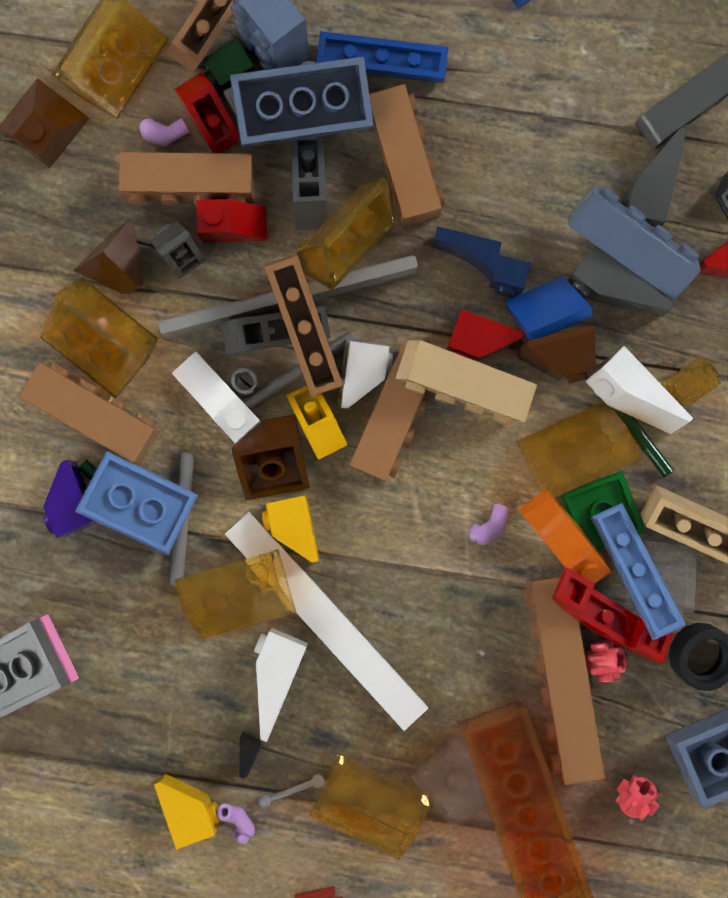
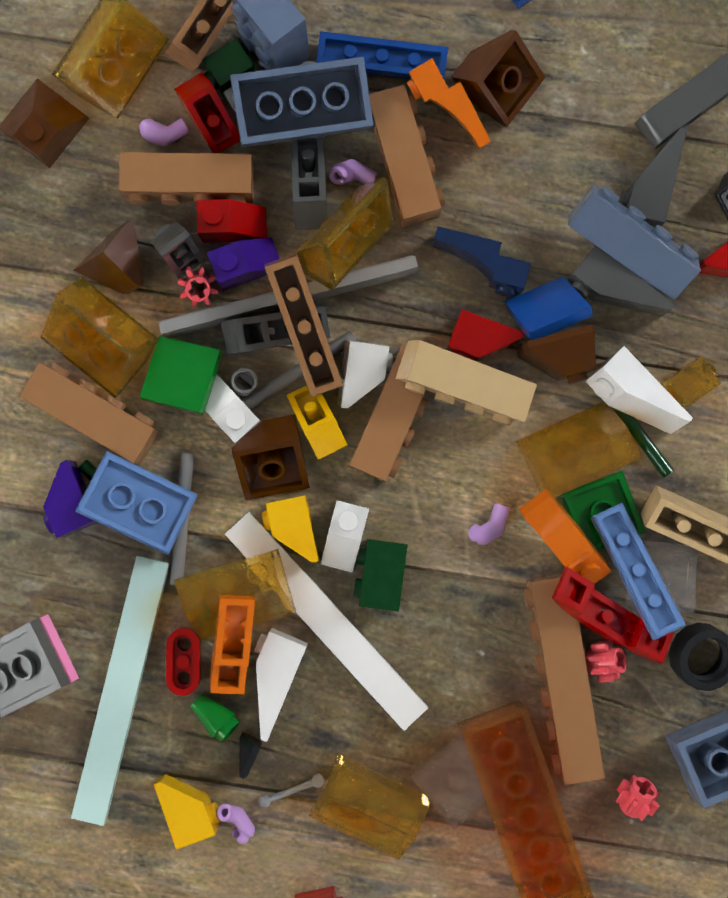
(120, 691): none -> light aqua tile
(181, 375): none -> green tile
(183, 660): none -> red plate
(195, 294): none -> coral gear
(215, 718): none -> green cone
(232, 644): none -> orange slope
(242, 261): none -> dark purple slope
(344, 536): none -> white slope
(350, 171): none -> lavender arm
(381, 575): none -> dark green brick
(430, 86): none -> orange slope
(500, 76): none -> reddish brown slope

